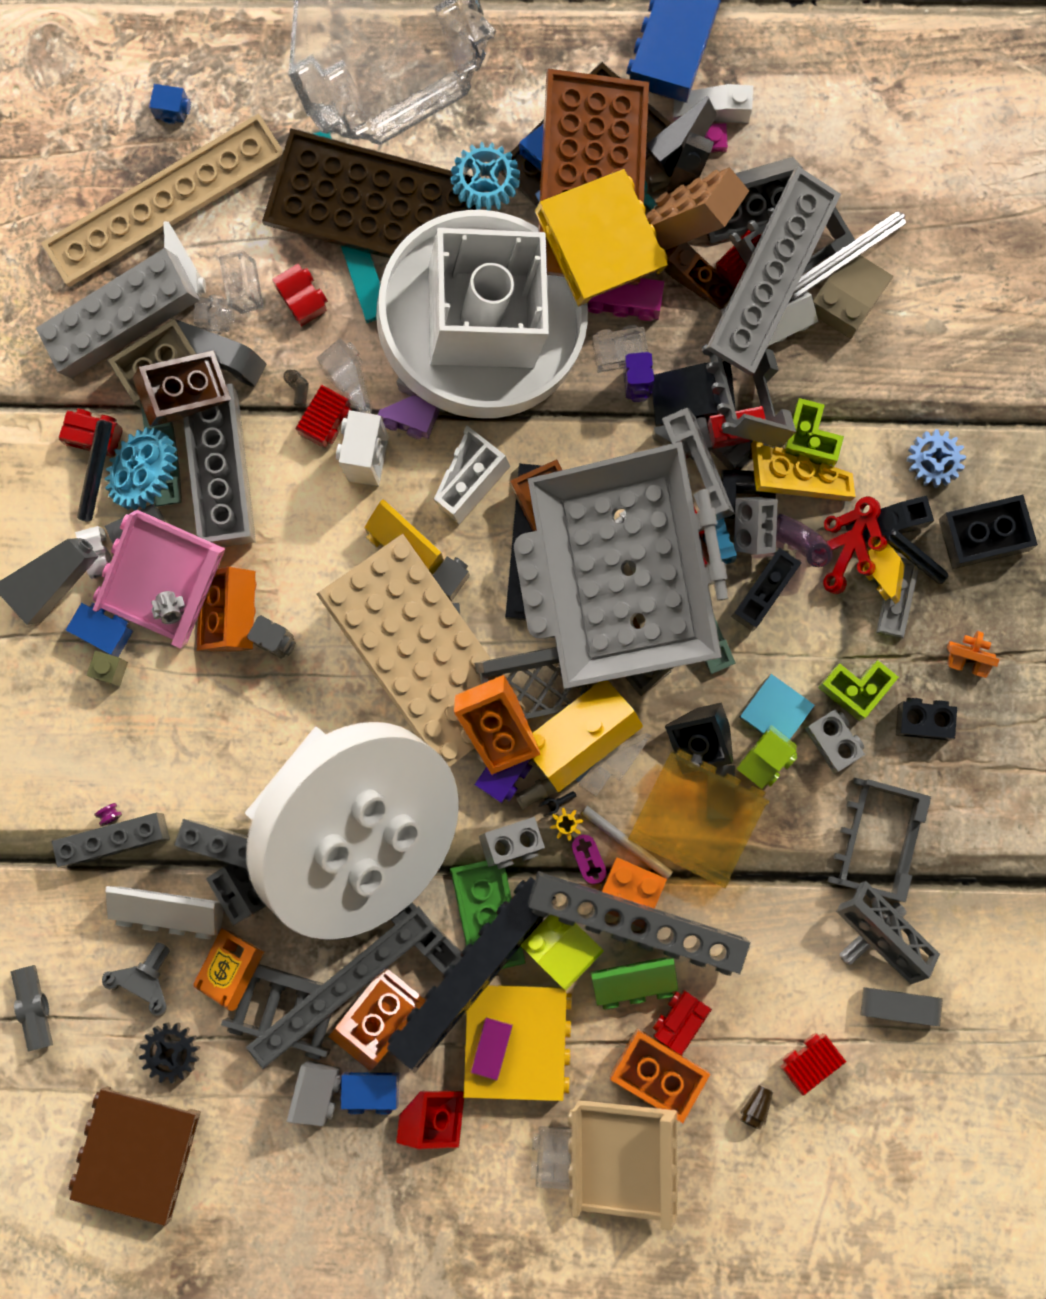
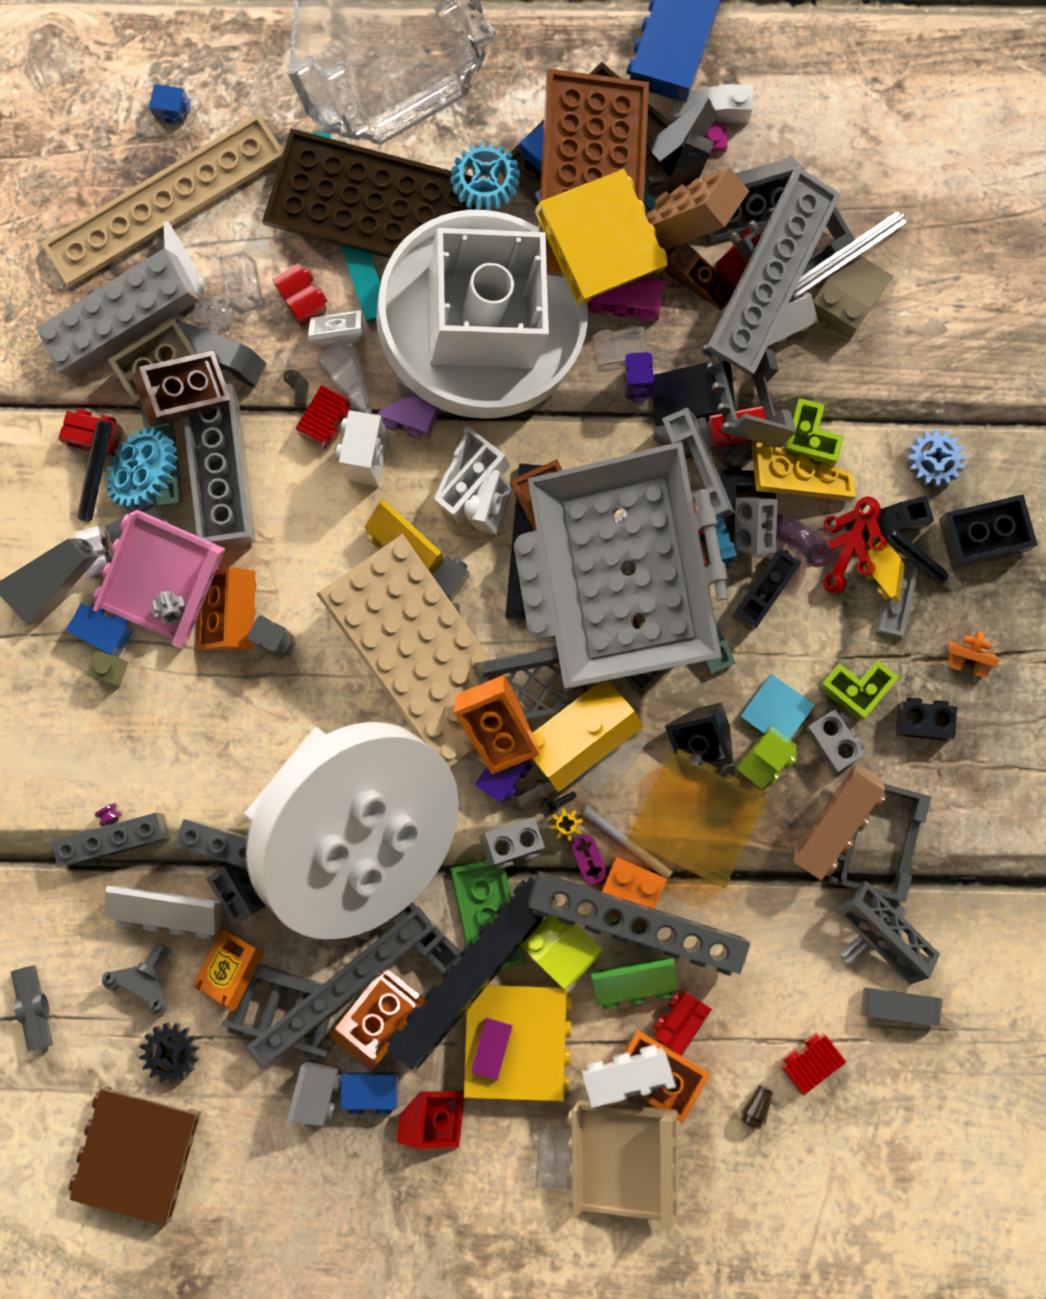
(329, 328): none -> white slope
(489, 504): none -> white slope
(627, 1076): none -> white wedge
(839, 821): none -> medium nougat brick

